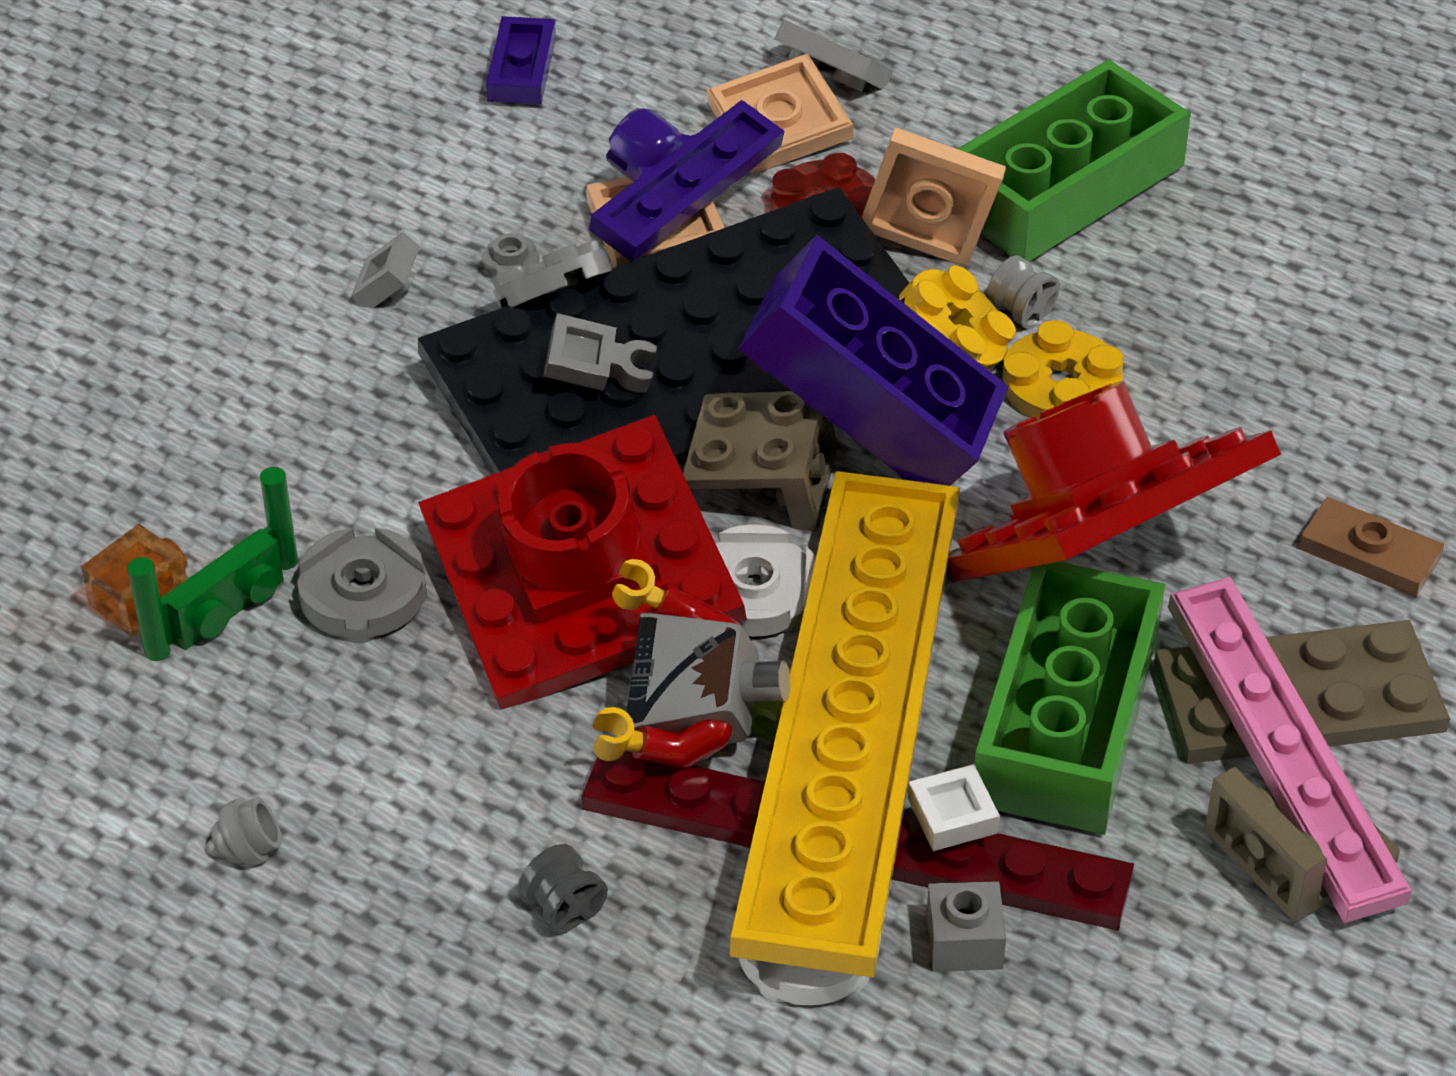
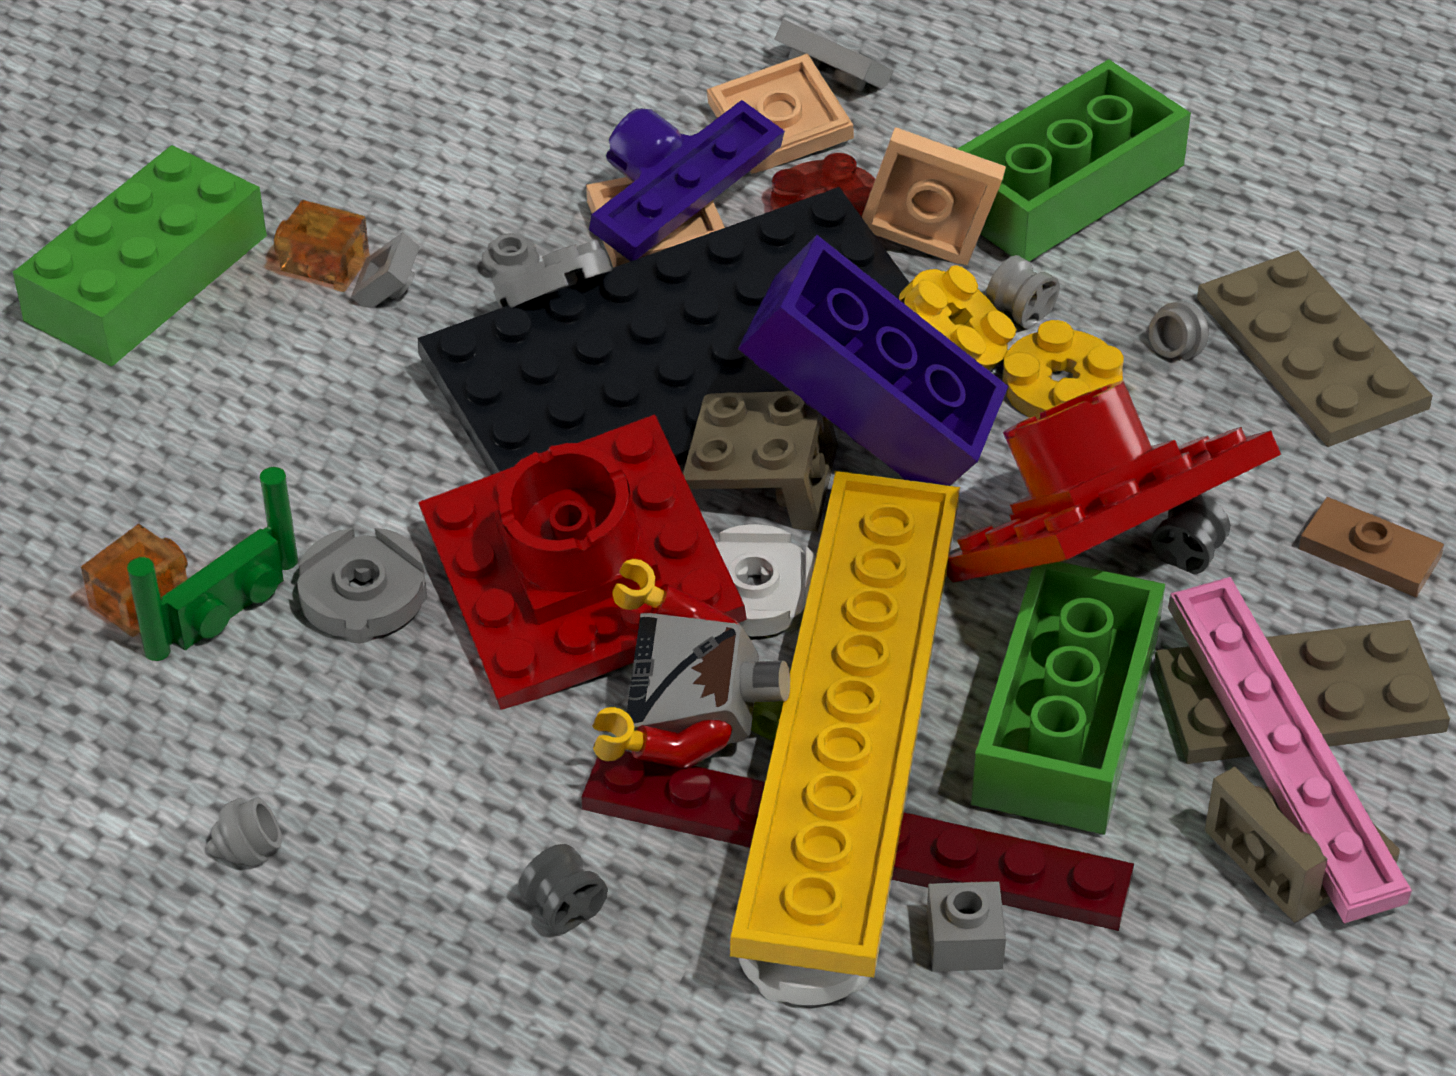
(140, 255): none -> bright green brick
(322, 244): none -> clear orange brick
(521, 60): dark purple plate -> none
(588, 355): light grey plate -> none
(953, 807): white plate -> none
(1179, 331): none -> light grey plate
(1191, 534): none -> dark grey wheel
(1314, 348): none -> dark tan plate

